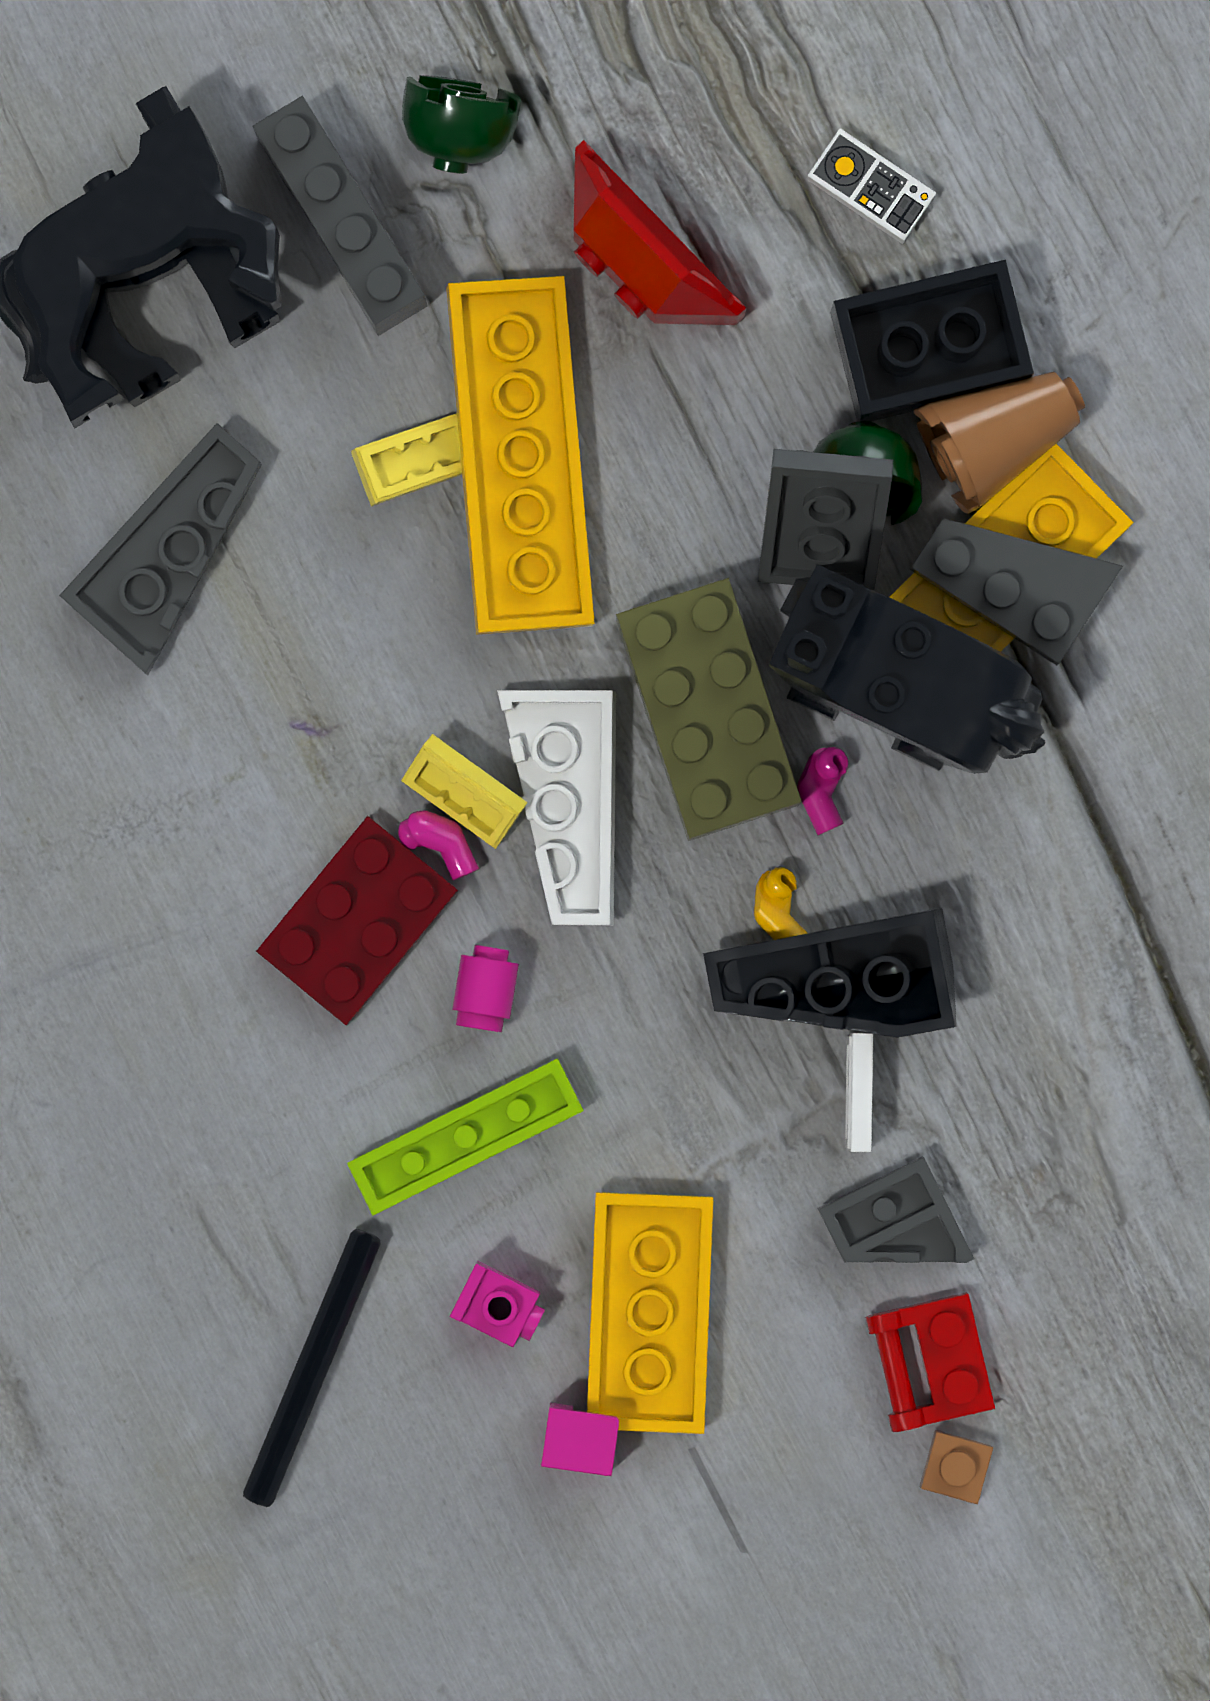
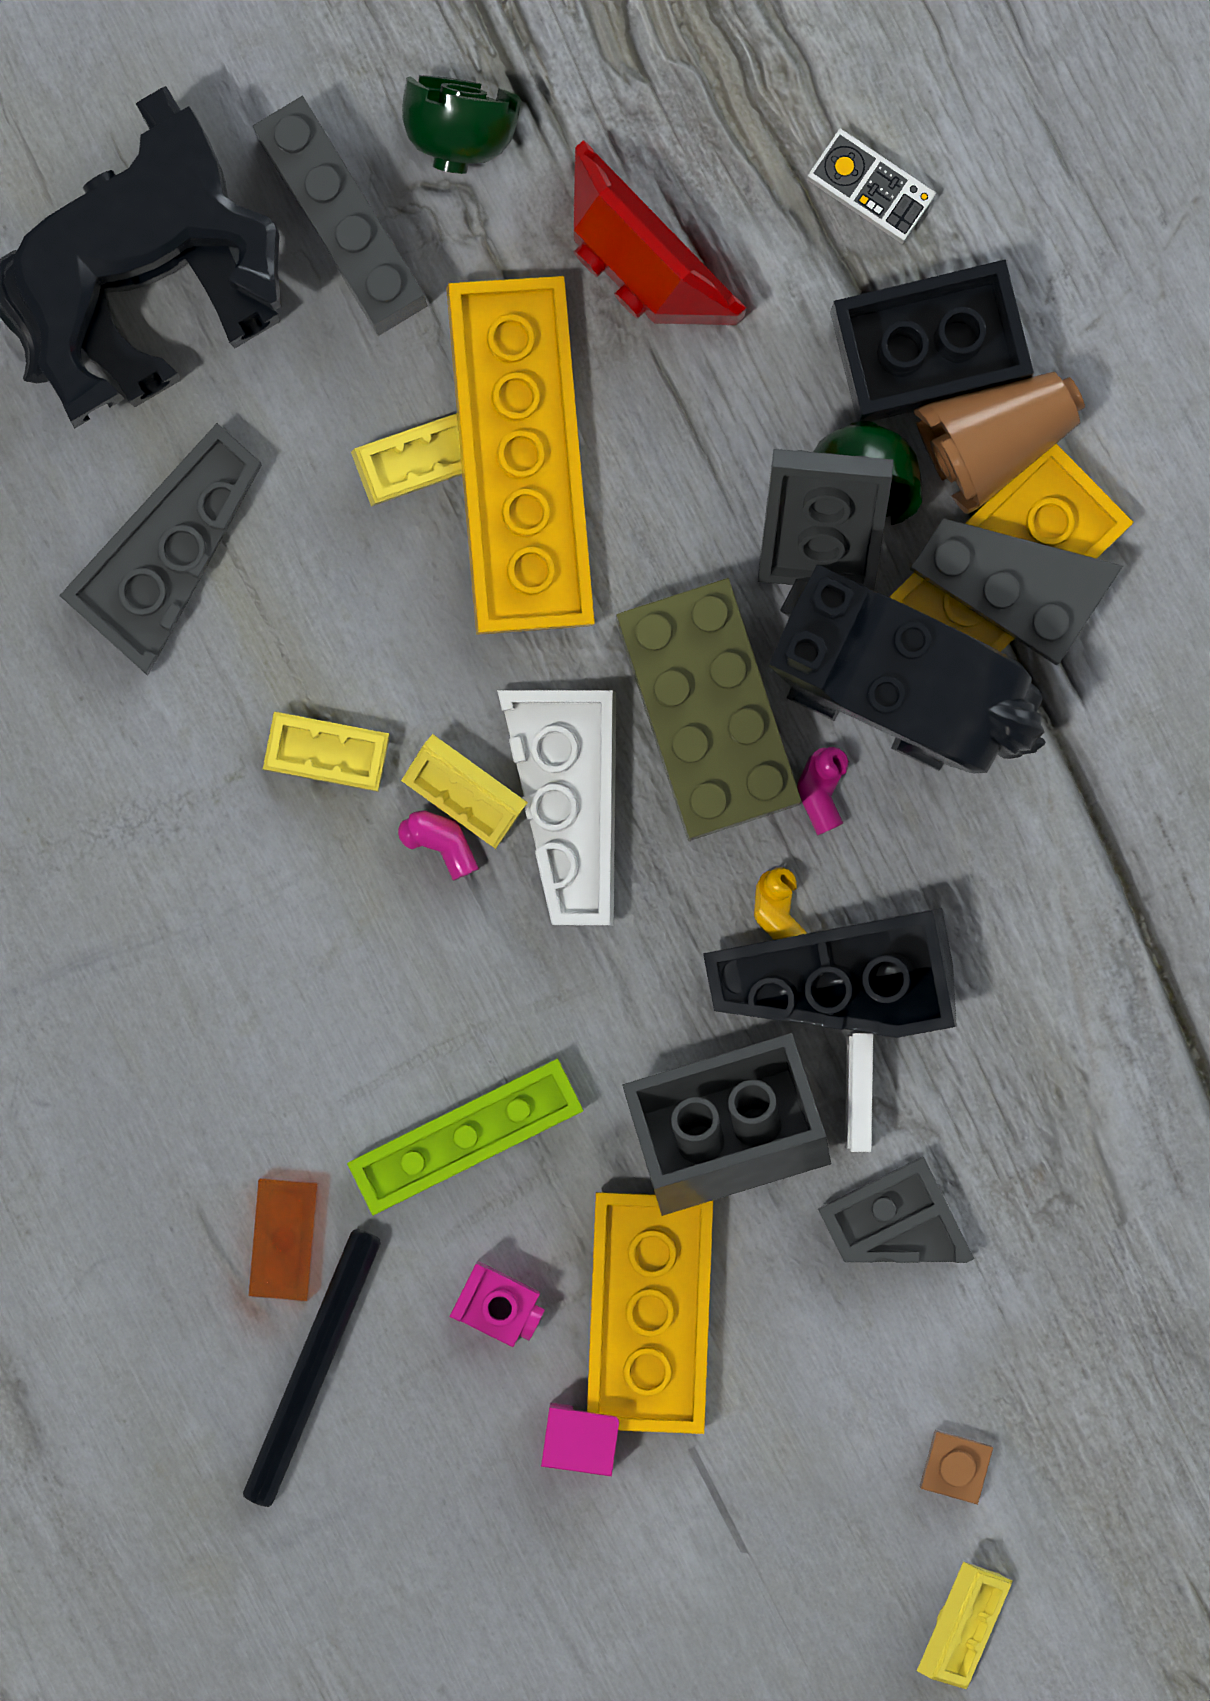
(283, 1239): none -> clear orange plate
(326, 751): none -> light yellow plate
(357, 920): dark red plate -> none
(485, 989): dark pink brick -> none
(727, 1124): none -> dark grey brick
(949, 1356): red plate -> none
(964, 1625): none -> light yellow plate

